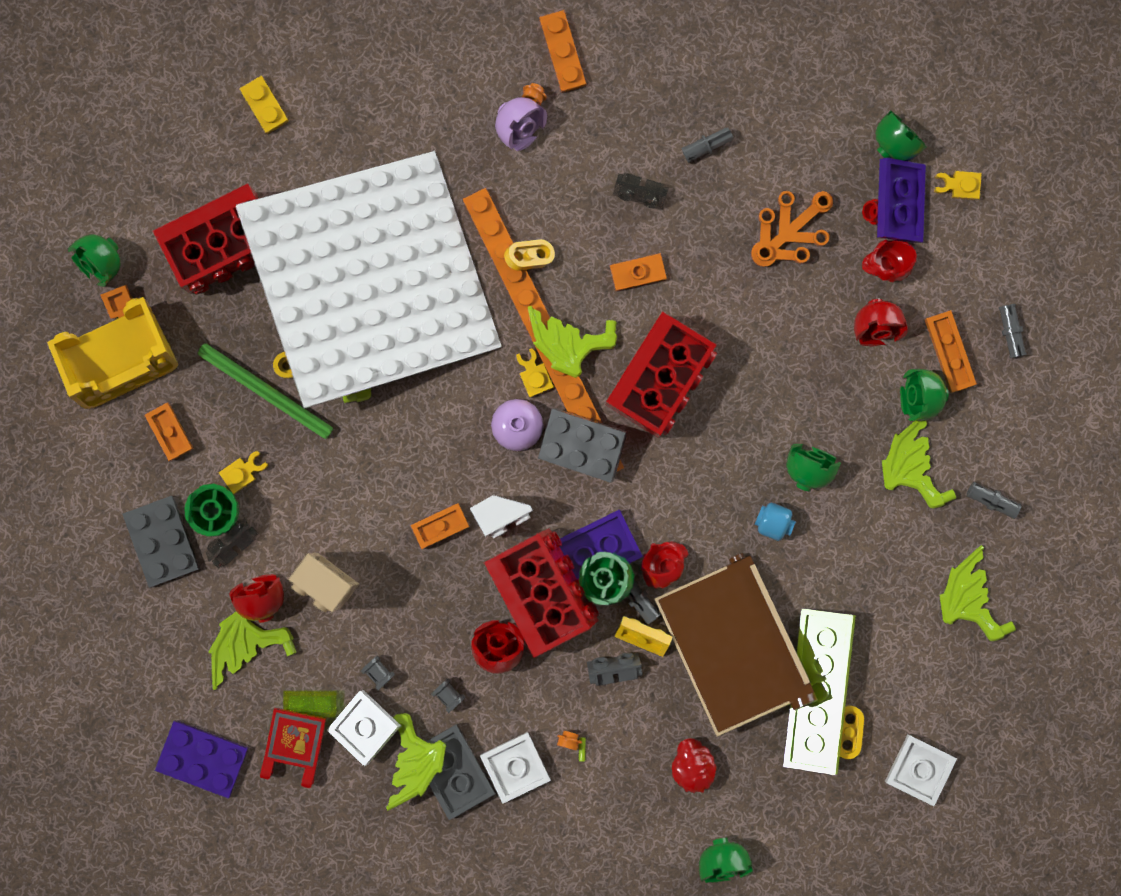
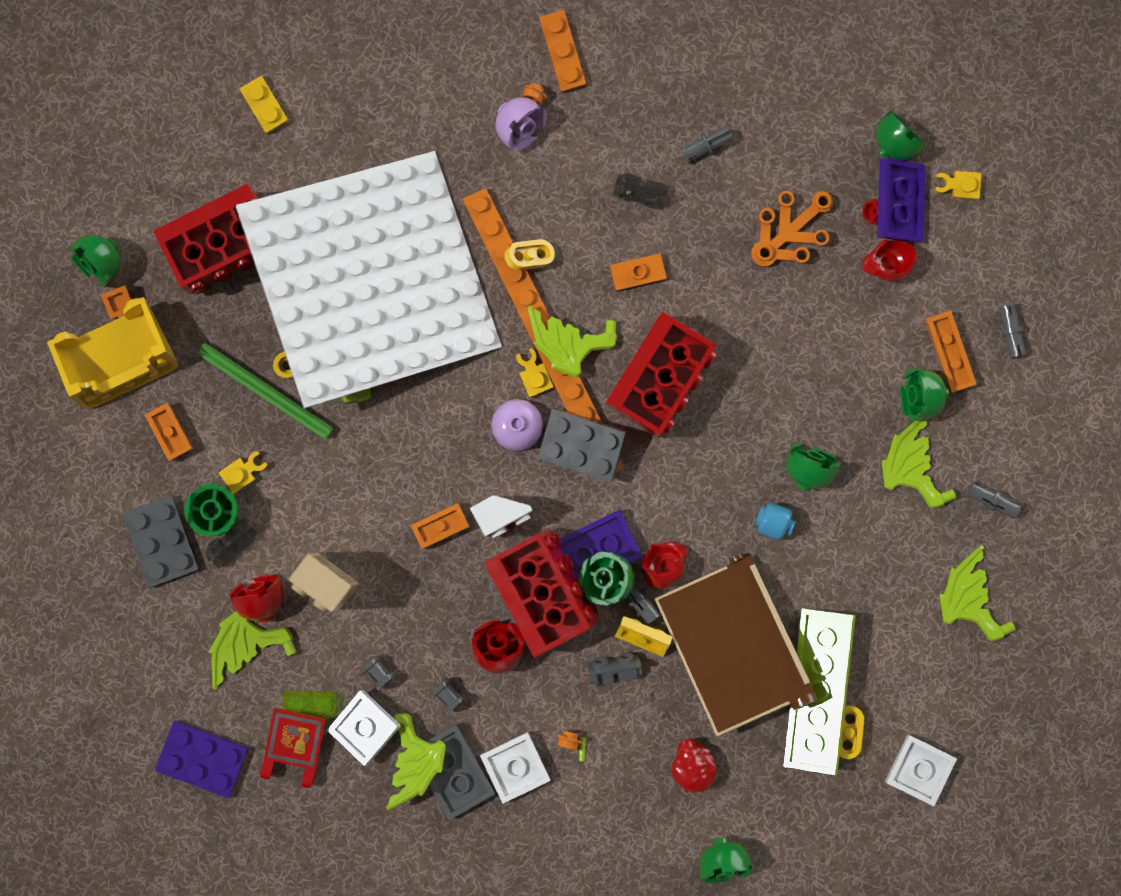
(879, 321): red cylinder -> none

